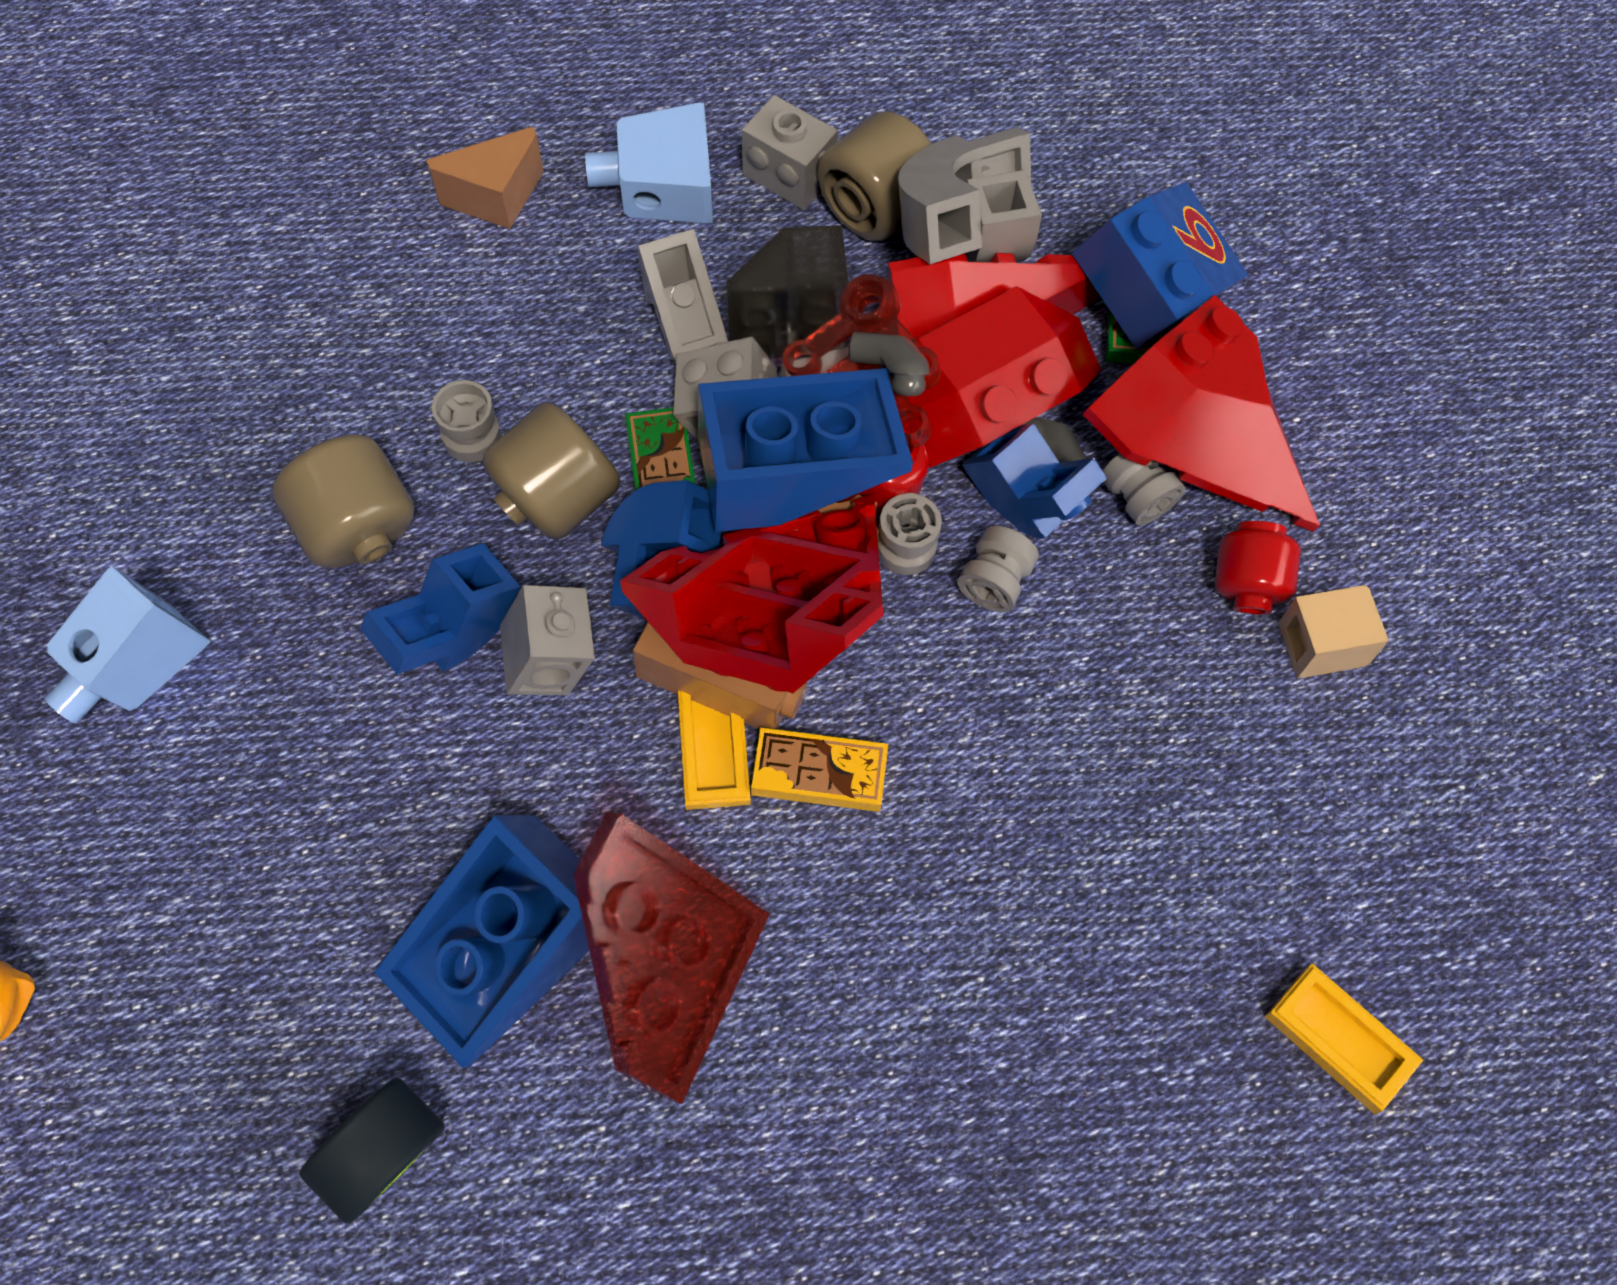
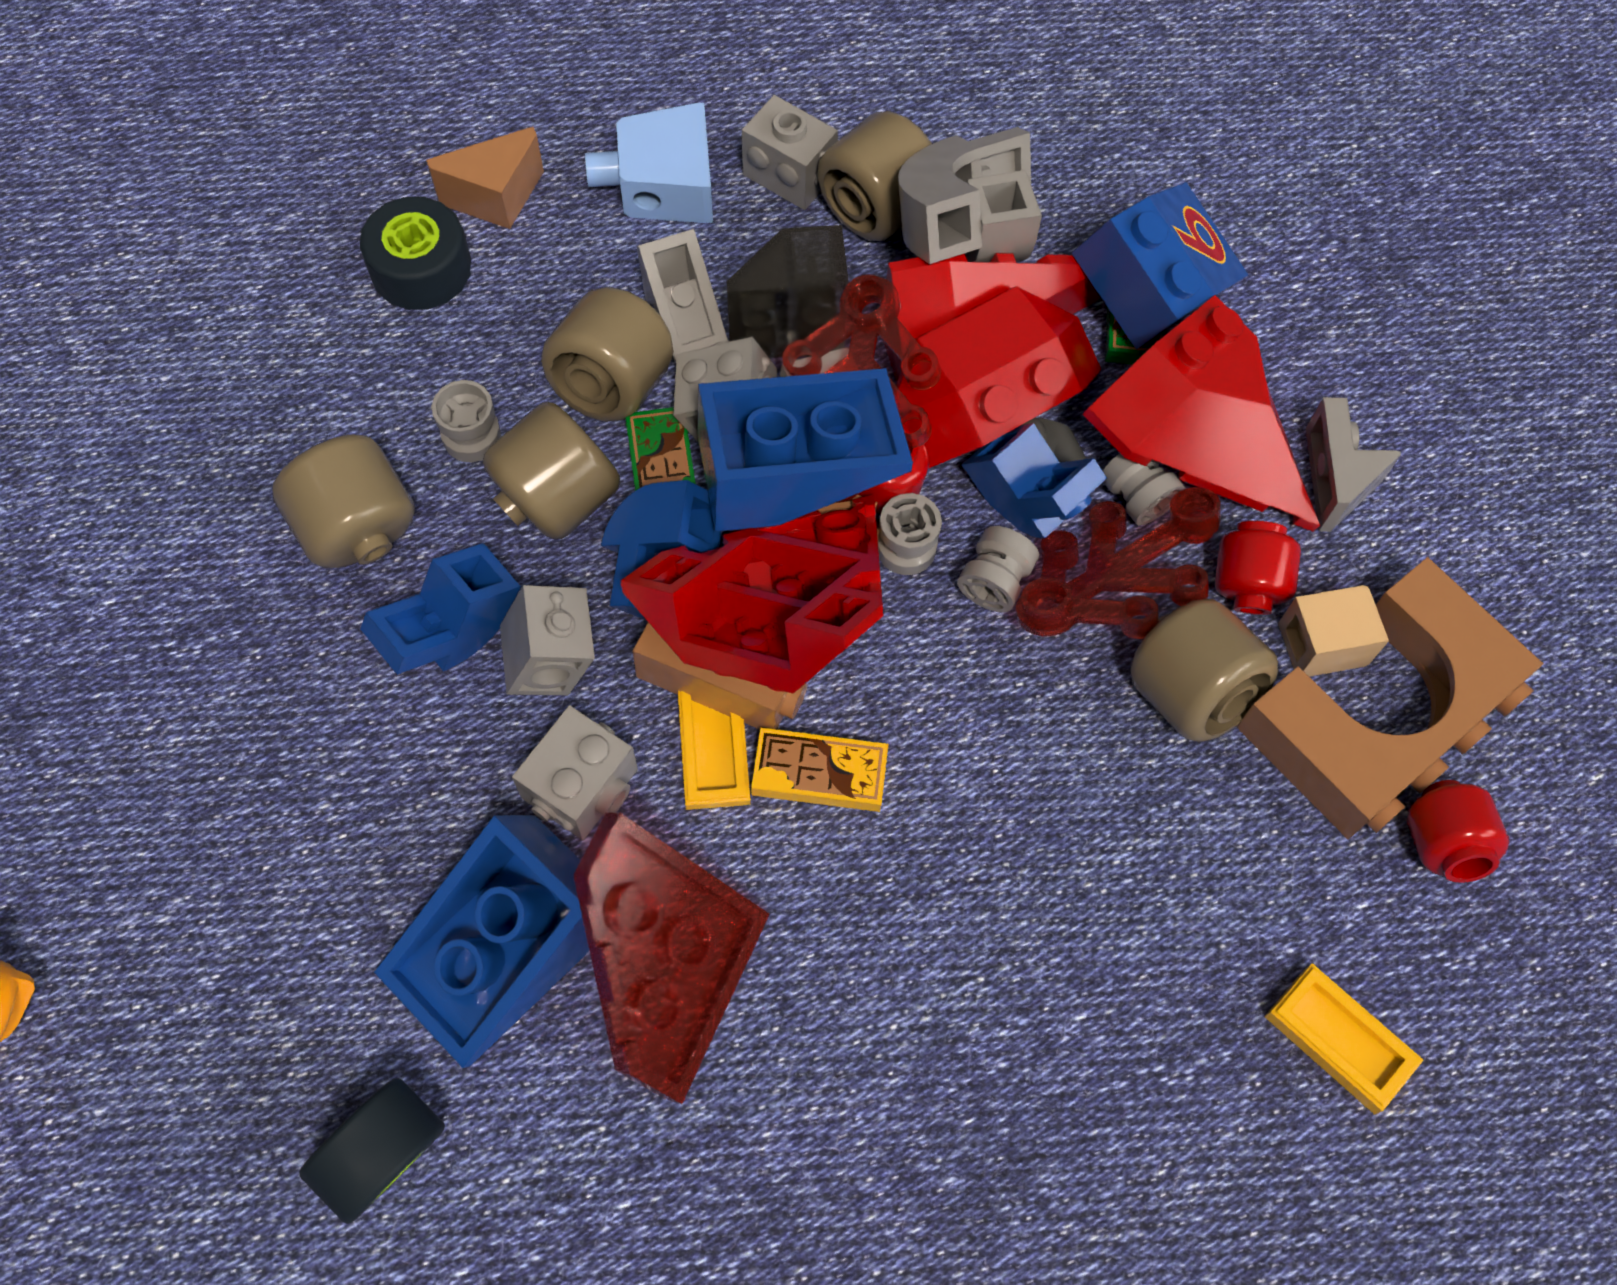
(119, 647): light blue torso -> none
(415, 253): none -> black wheel
(576, 773): none -> light grey head
(607, 354): none -> dark tan head
(895, 353): dark grey arm -> none
(1053, 606): none -> clear red plant
(1203, 669): none -> dark tan head
(1338, 469): none -> light grey slope
(1359, 772): none -> medium nougat arch
(1457, 831): none -> red head

